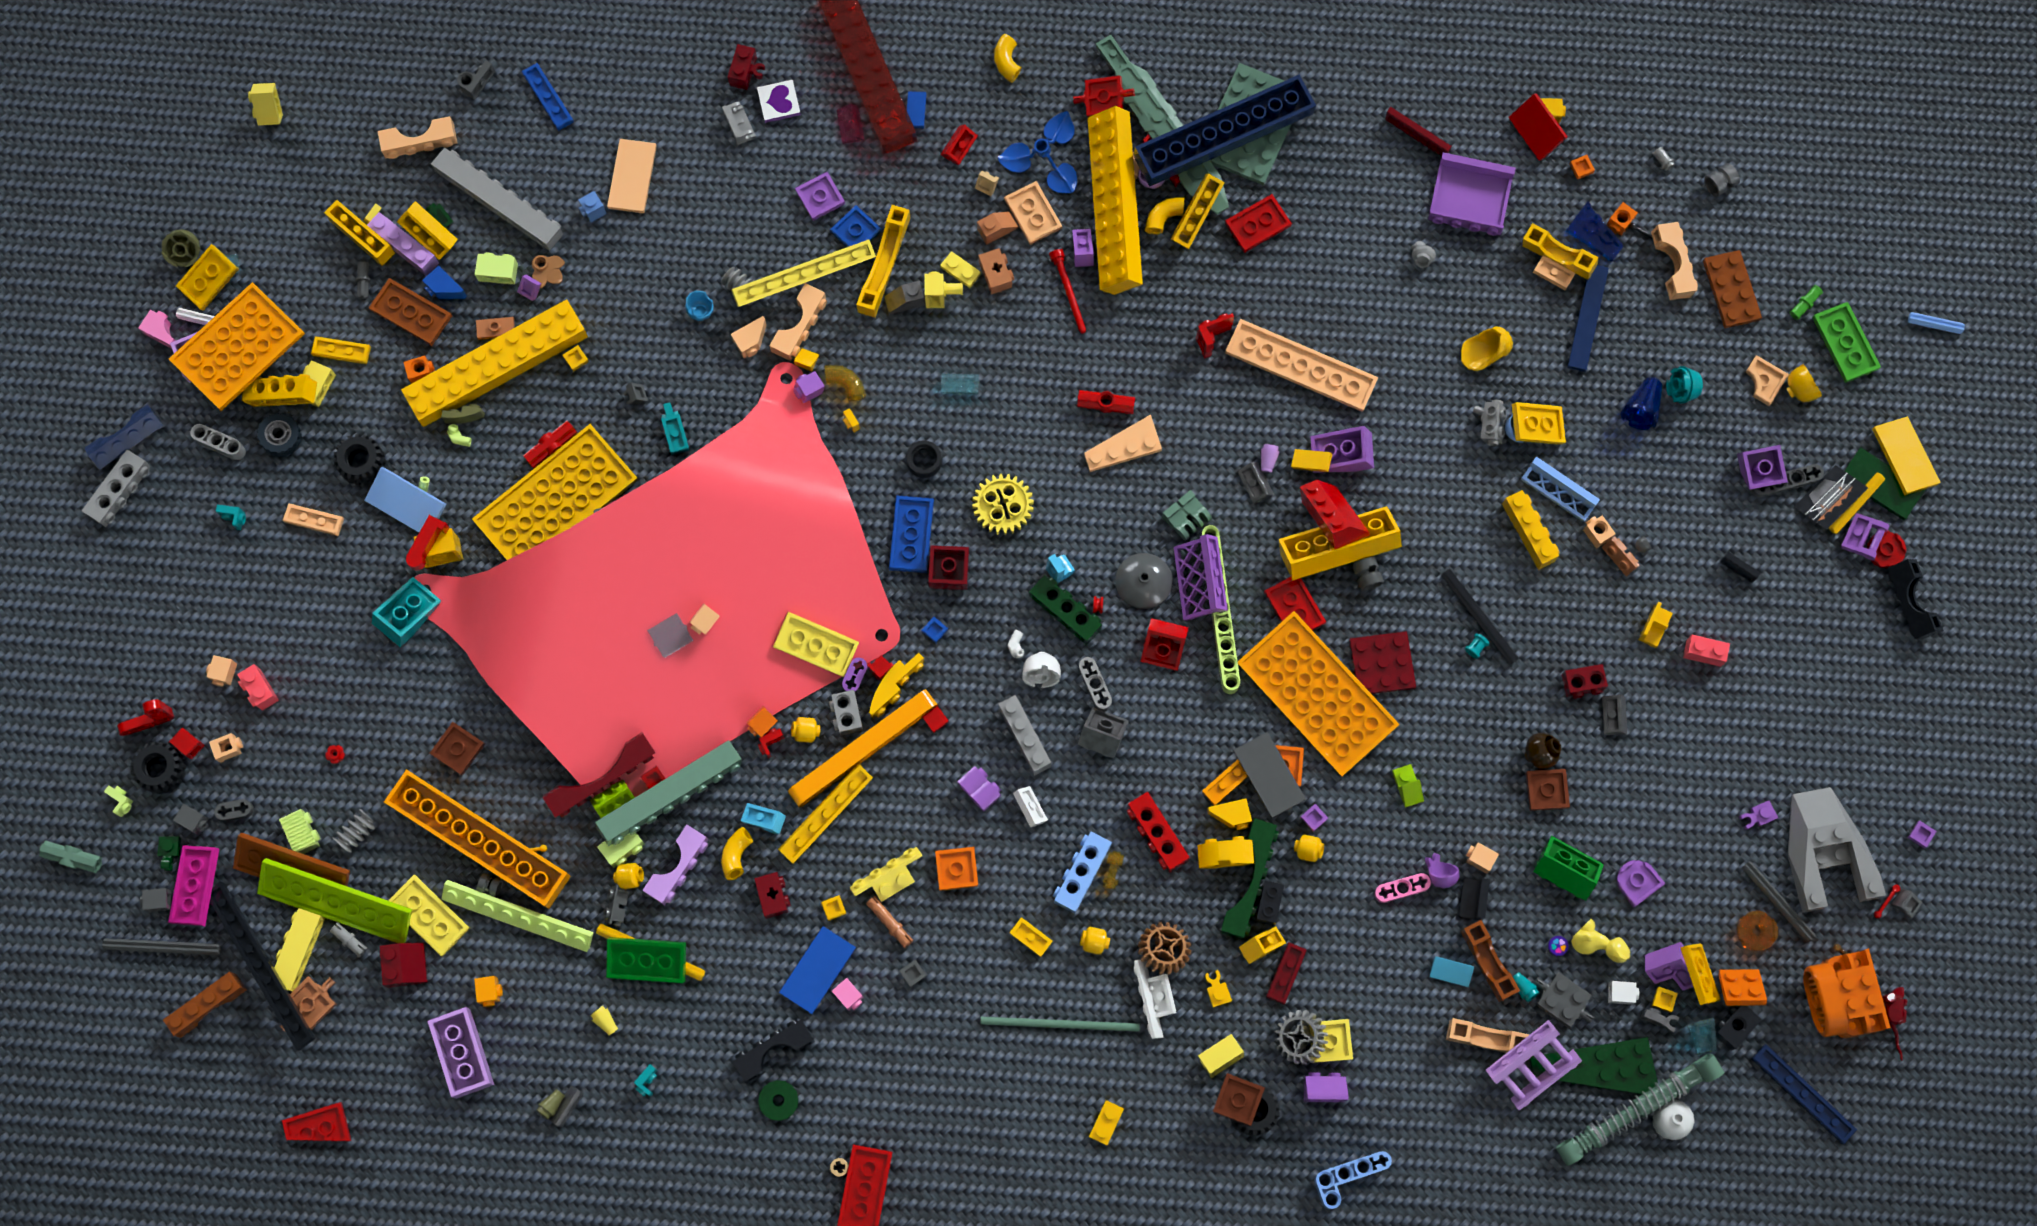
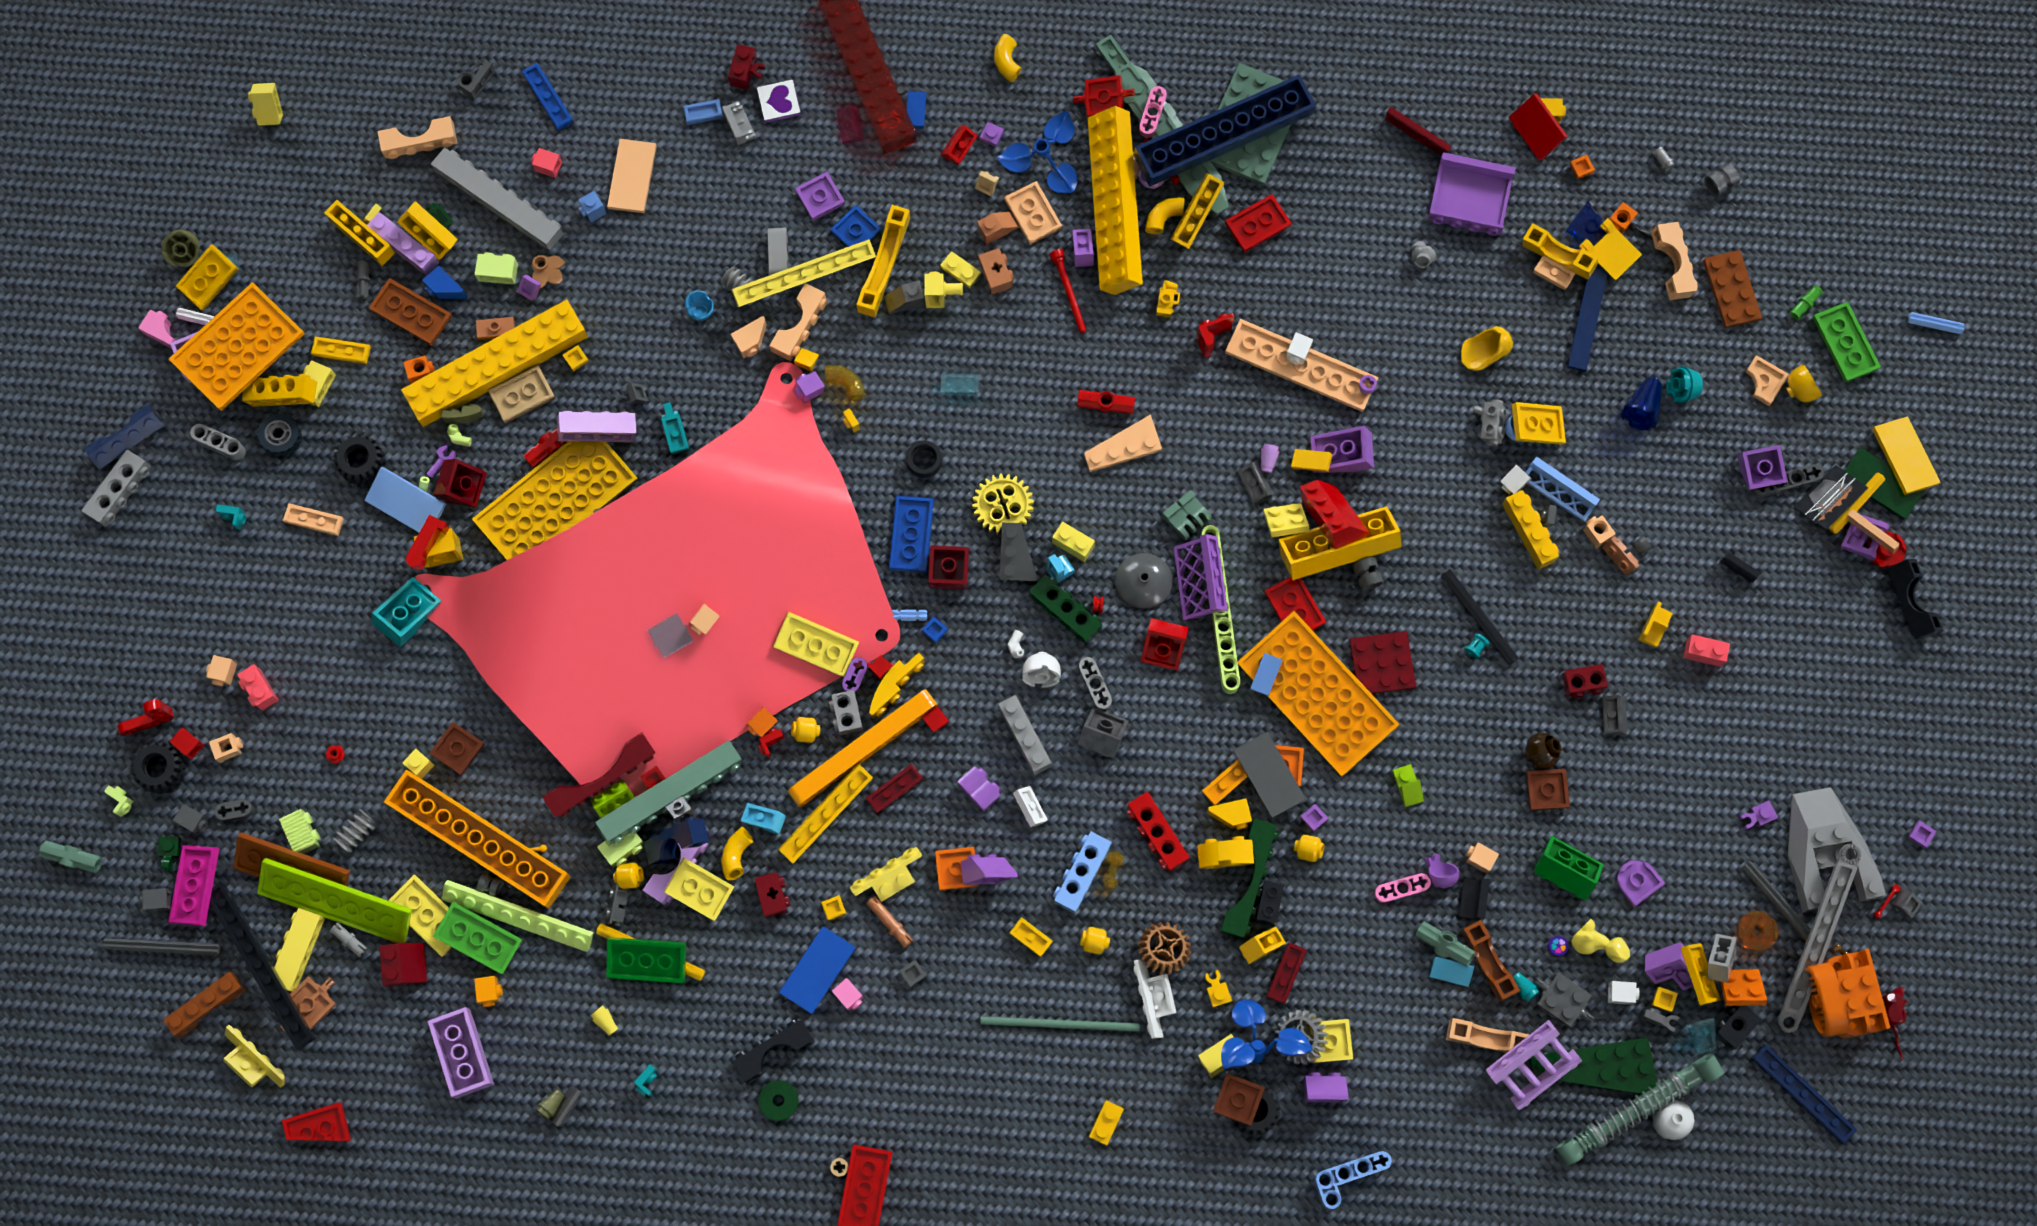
(248, 1062): none -> light yellow bracket
(418, 764): none -> light yellow brick
(438, 464): none -> medium lavender bar
(460, 483): none -> dark red slope
(477, 938): none -> bright green plate
(521, 394): none -> tan tile
(546, 162): none -> coral brick
(596, 426): none -> lavender brick
(679, 810): none -> dark grey brick
(688, 834): none -> dark blue arch
(698, 889): none -> light yellow plate
(703, 112): none -> medium blue tile
(777, 250): none -> light grey beam
(894, 788): none -> dark red tile
(910, 615): none -> light blue axle
(986, 870): none -> medium lavender slope
(991, 134): none -> medium lavender plate
(1015, 554): none -> dark grey wing
(1073, 541): none -> light yellow brick
(1154, 119): none -> bright pink beam
(1166, 299): none -> yellow piece
(1239, 1054): none -> blue plant
(1266, 674): none -> medium blue tile
(1286, 520): none -> light yellow plate
(1299, 349): none -> white brick
(1363, 388): none -> medium lavender bush
(1445, 944): none -> sand green piece
(1515, 480): none -> white brick
(1548, 516): none -> dark grey plate
(1614, 251): none -> yellow flag
(1722, 958): none -> light grey brick
(1819, 936): none -> light grey plate
(1872, 531): none -> light nougat tile

